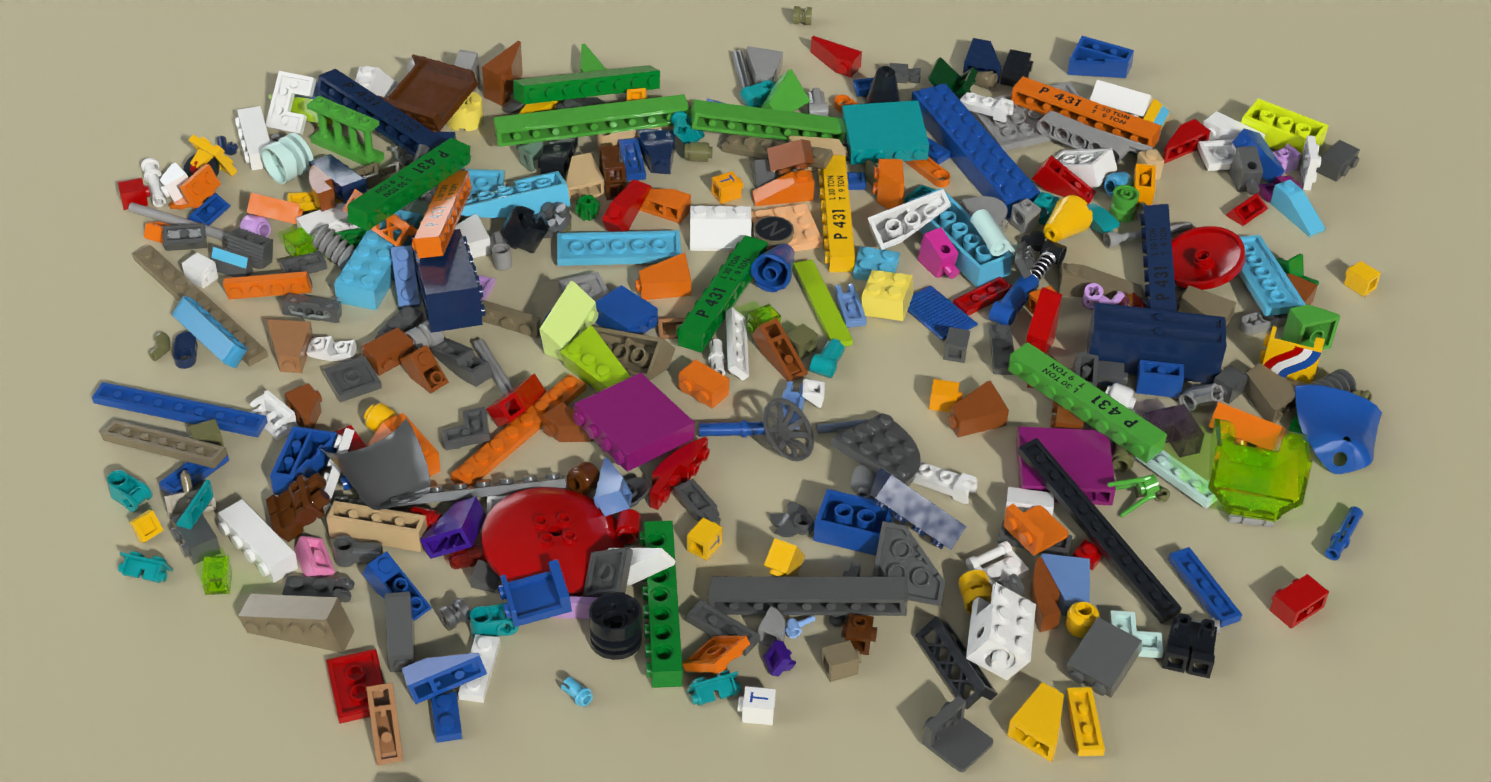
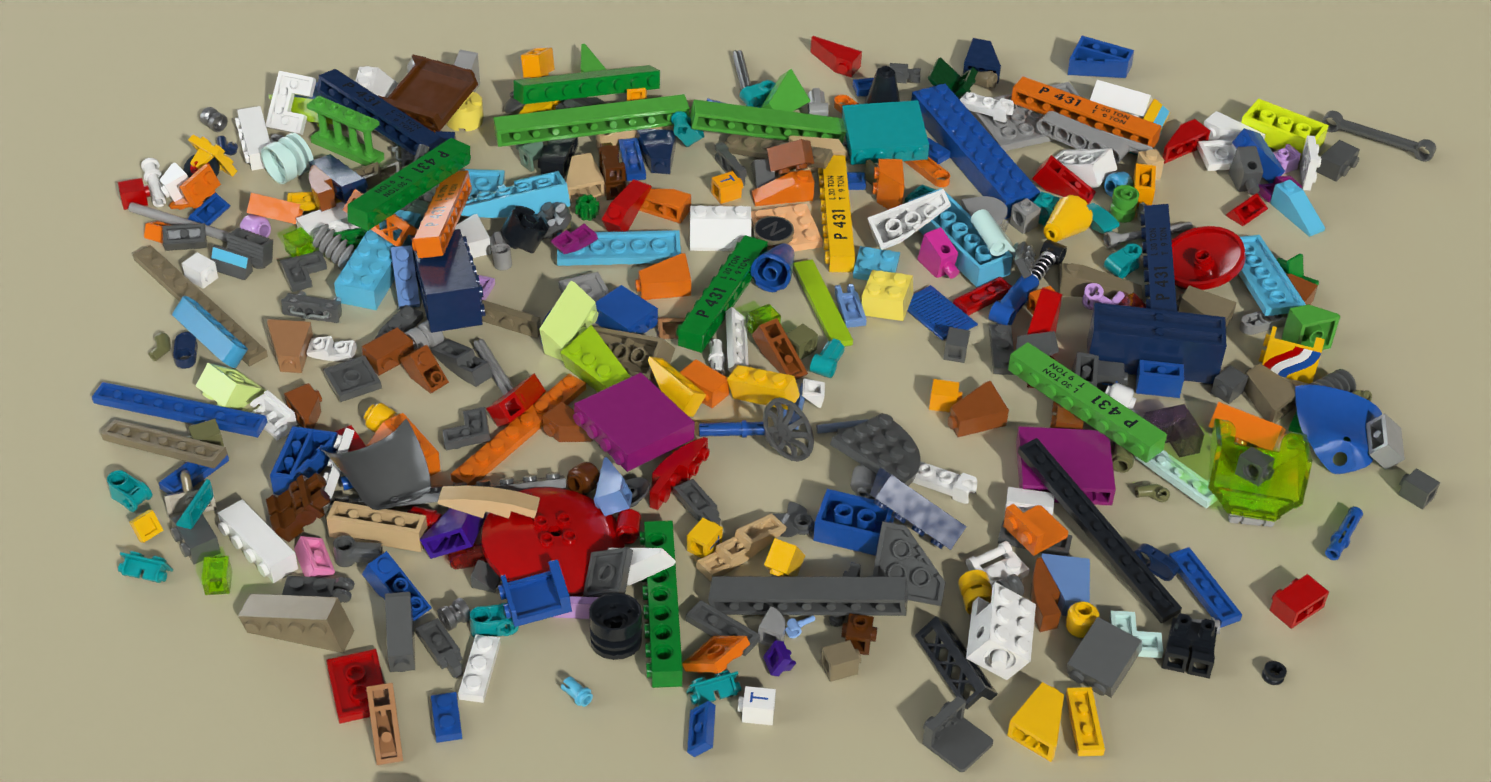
(213, 119): none -> flat silver wheel
(228, 386): none -> yellowish green slope
(267, 285): orange plate -> none
(440, 674): blue slope -> none
(441, 646): none -> dark grey hinge
(479, 499): none -> tan slope
(501, 73): dark orange slope -> none
(537, 62): none -> light orange brick
(574, 241): none -> magenta slope
(676, 386): none -> yellow slope
(698, 151): olive brick -> none
(701, 729): none -> blue plate
(729, 162): none -> dark grey hinge
(739, 549): none -> tan slope
(762, 385): none -> yellow brick
(763, 64): light grey slope -> none
(798, 15): olive wheel -> none
(1015, 67): black brick -> none
(1035, 239): black tile -> none
(1043, 341): none -> dark grey slope
(1089, 551): red plate -> none
(1124, 260): none -> teal piece
(1145, 485): bright green plant -> none
(1159, 563): none -> dark blue piece
(1201, 395): light grey piece -> none
(1255, 466): none -> dark grey brick
(1277, 667): none -> black bush
(1361, 278): yellow brick -> none
(1380, 136): none -> dark grey piece
(1385, 441): none -> light grey brick
(1418, 488): none -> dark grey brick

